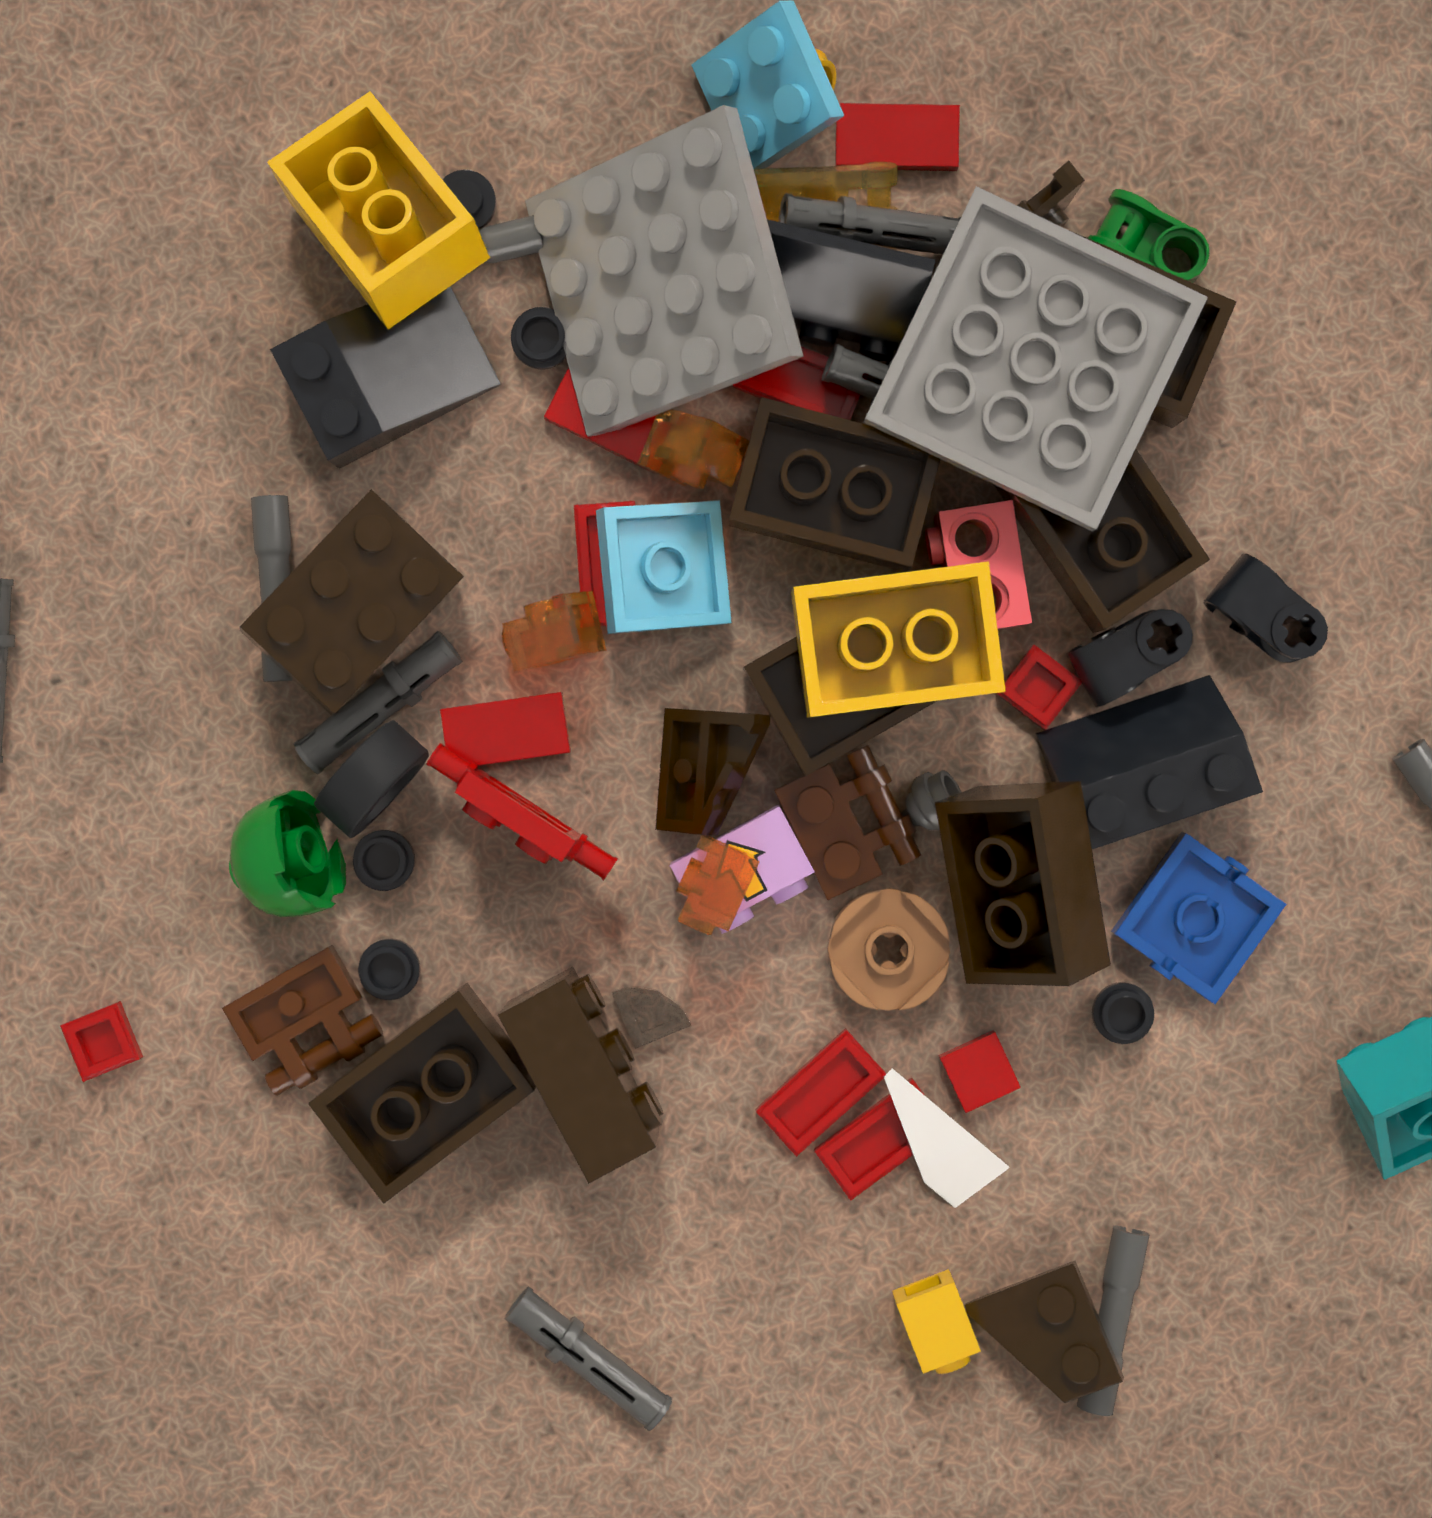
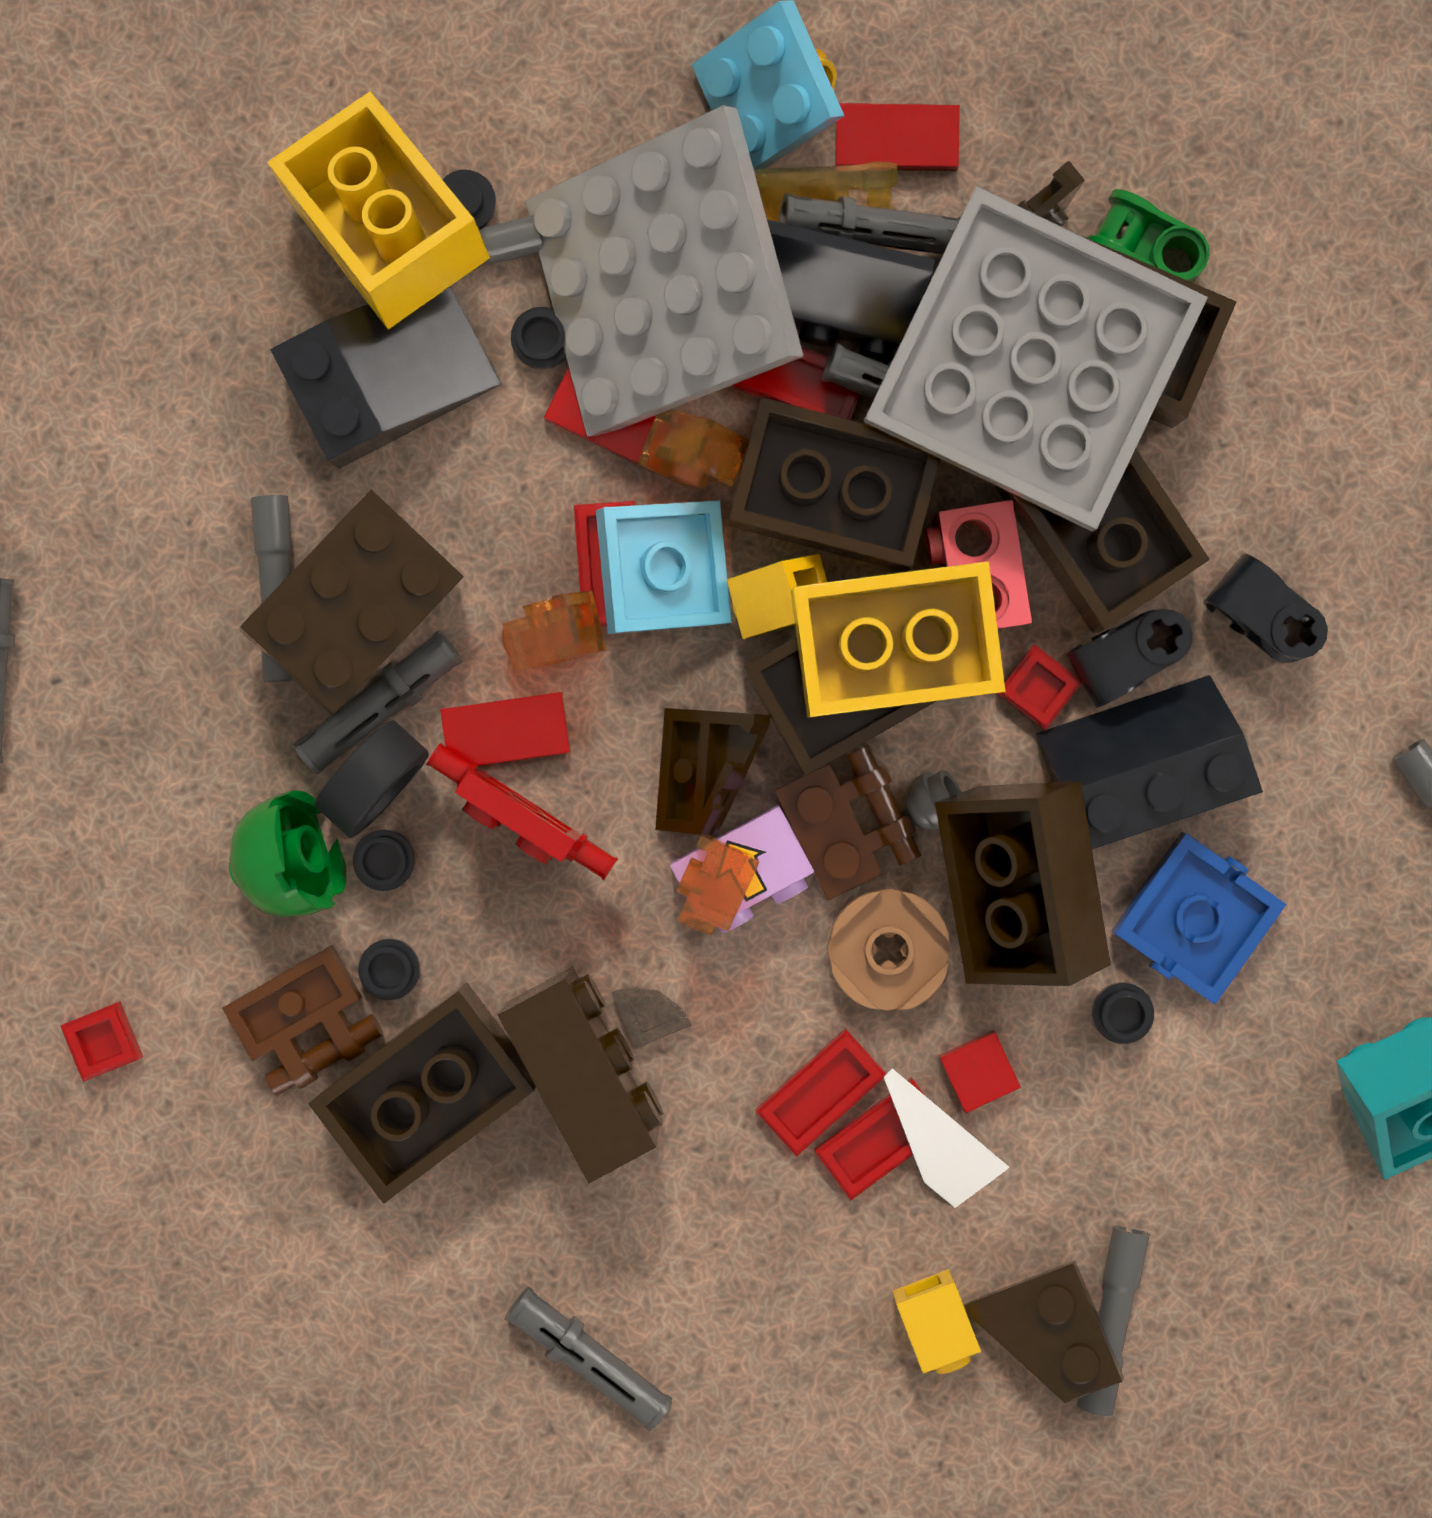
(764, 595): none -> yellow brick

